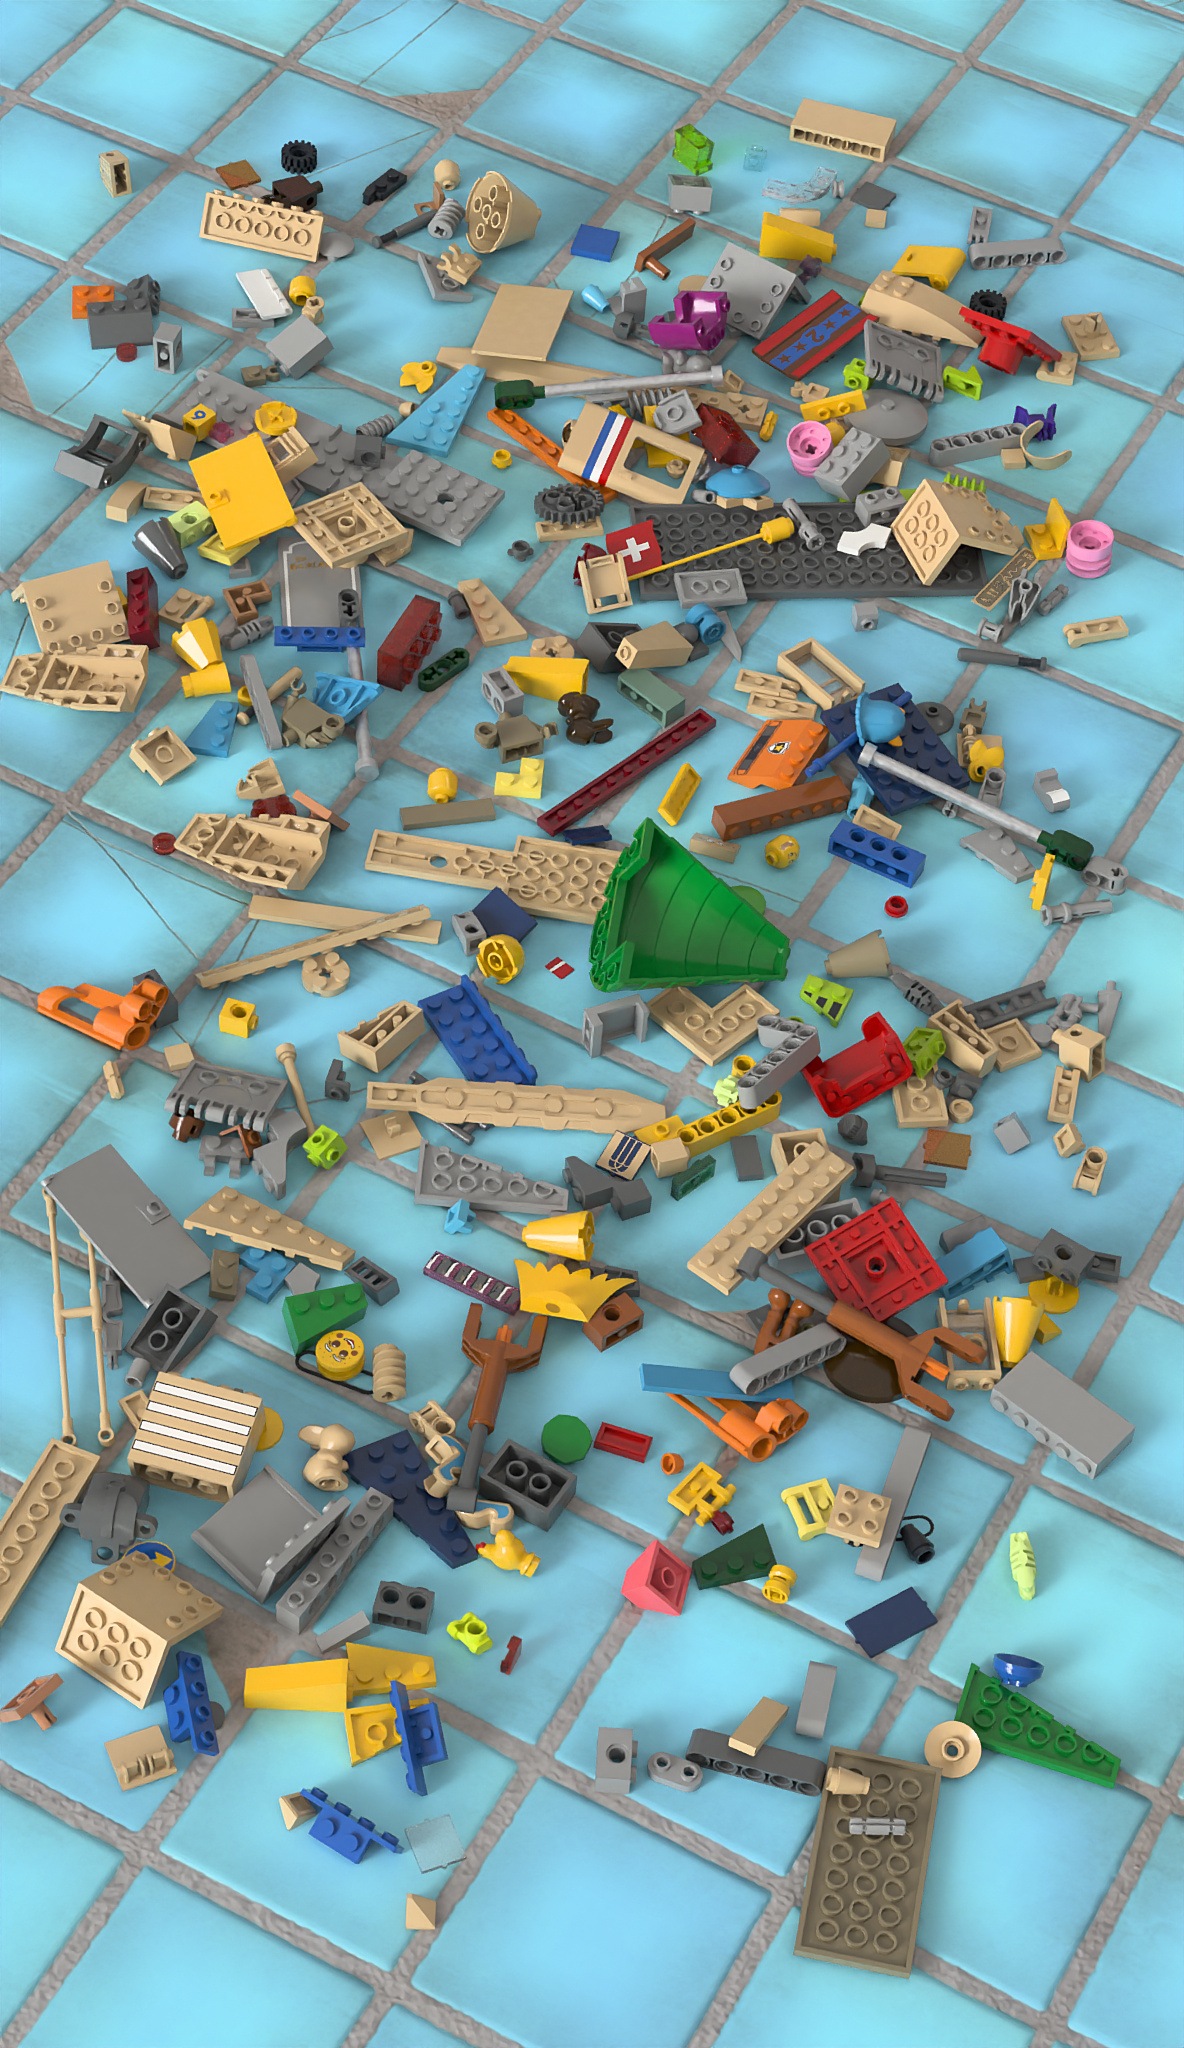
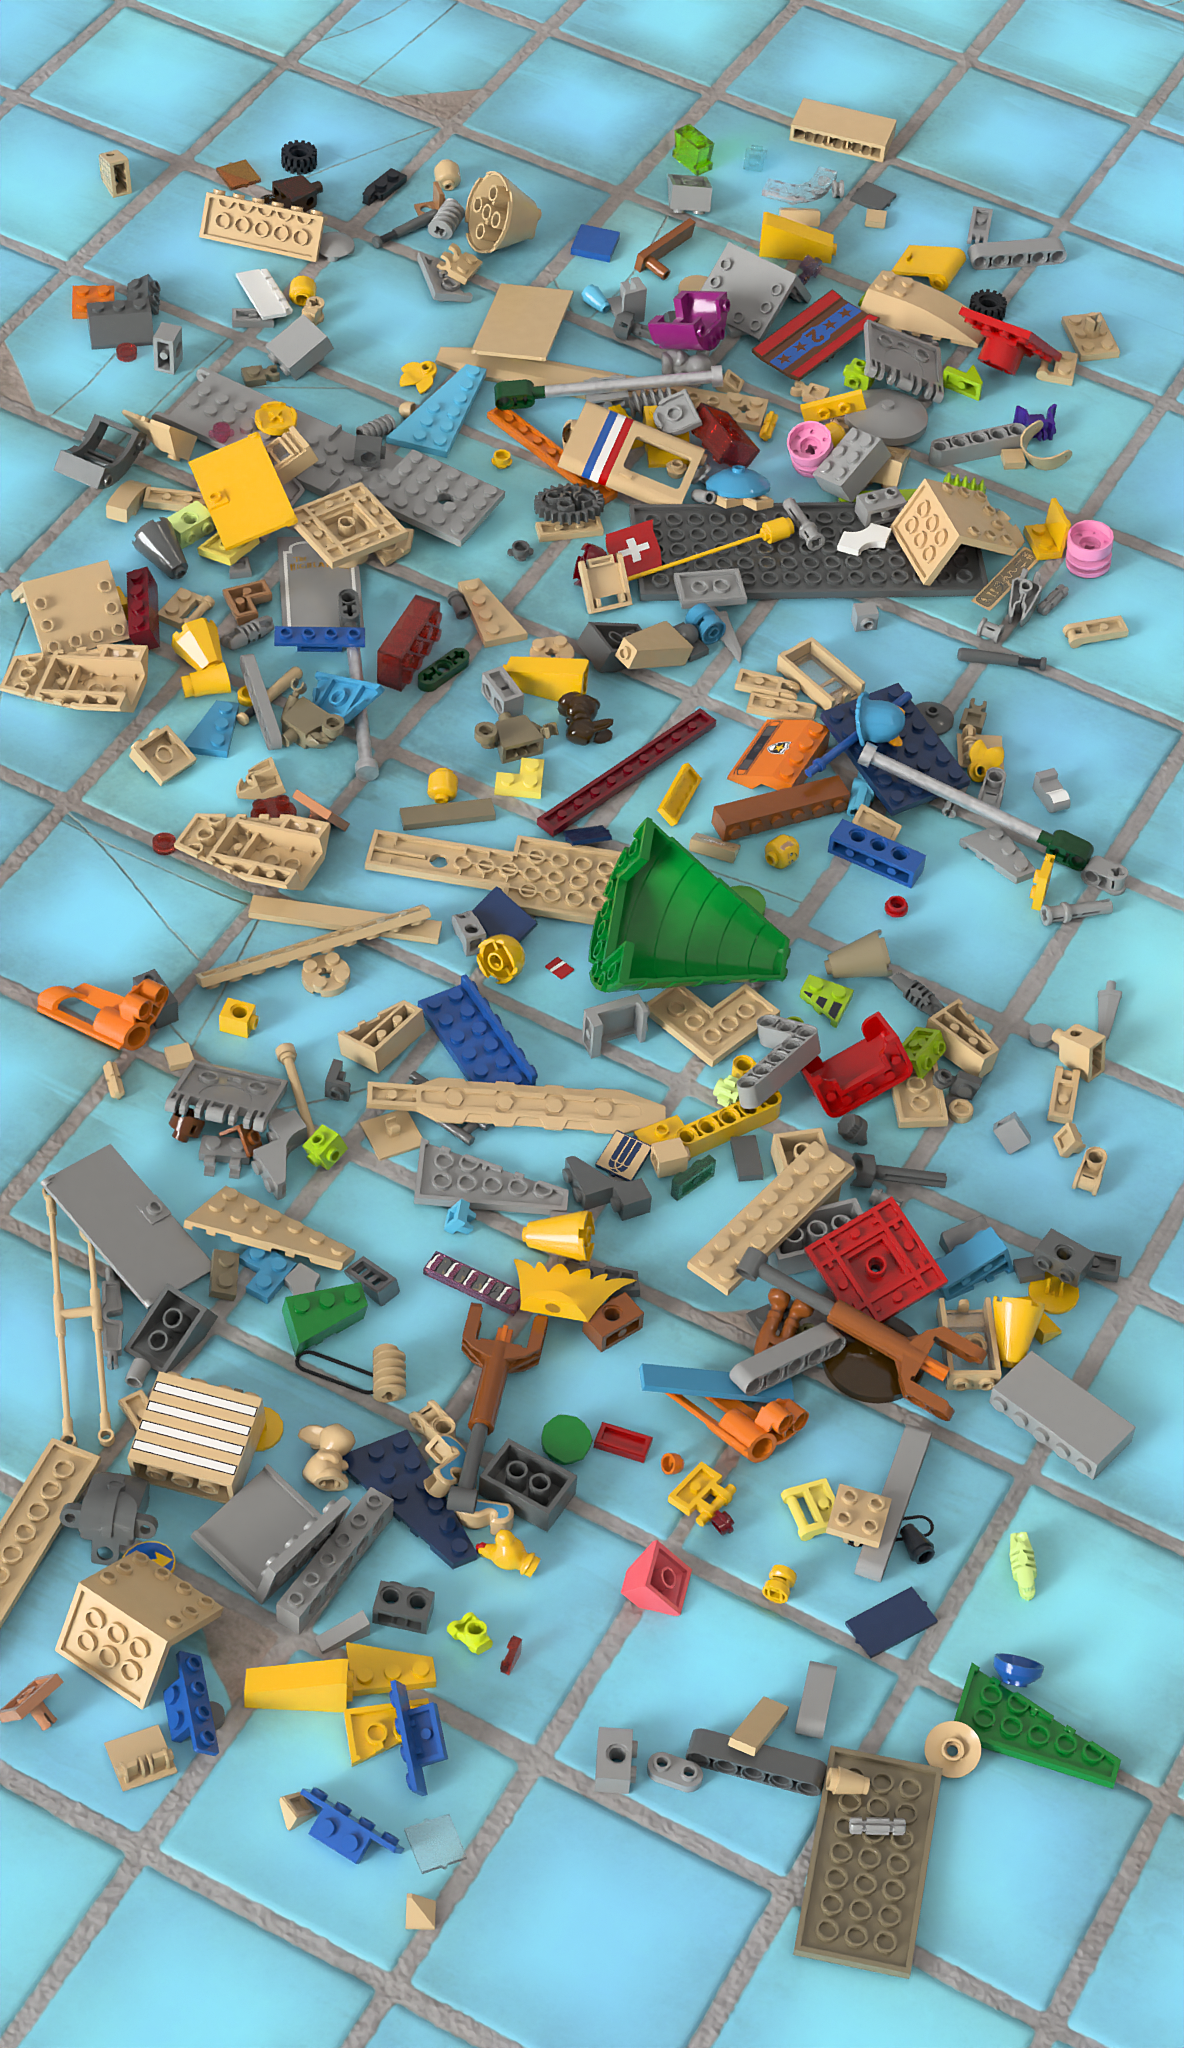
(199, 421): yellow brick -> none
(340, 1355): yellow head -> none
(651, 695): sand green brick -> none
(736, 1561): dark green wing -> none
(947, 1149): clear orange piece -> none
(1013, 996): dark grey bar -> none
(1014, 1045): tan tile -> none
(1071, 1008): light grey piece -> none

